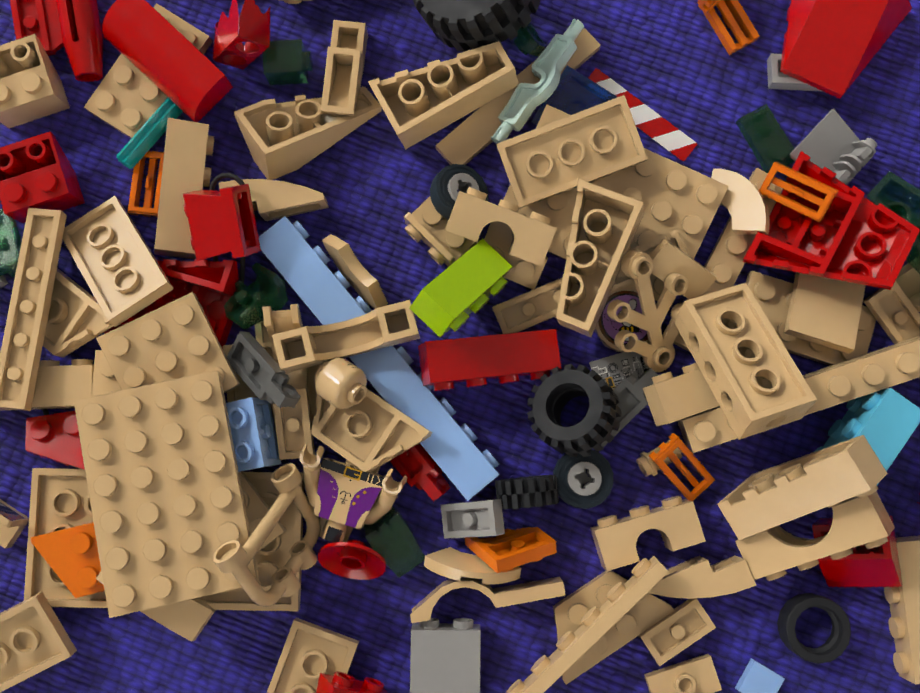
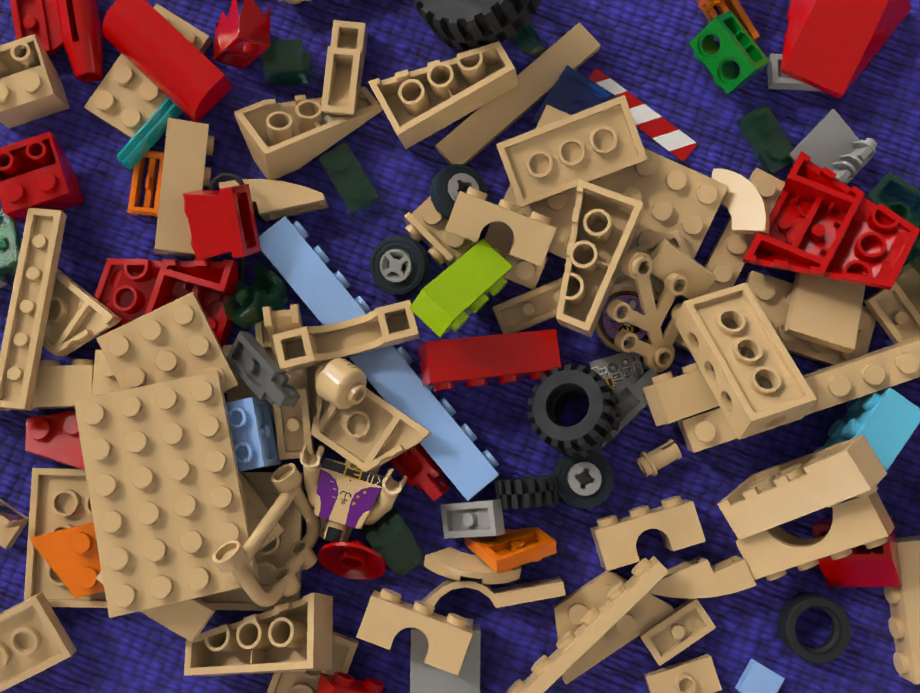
(115, 261): tan plate -> none
(279, 640): none -> tan wedge
(349, 178): none -> clear green plate
(354, 272): tan tile -> none
(387, 267): none -> black wheel
(446, 636): none -> tan arch
(548, 69): light aqua piece -> none
(667, 451): orange tile -> none
(734, 46): none -> green brick
(823, 203): orange tile -> none

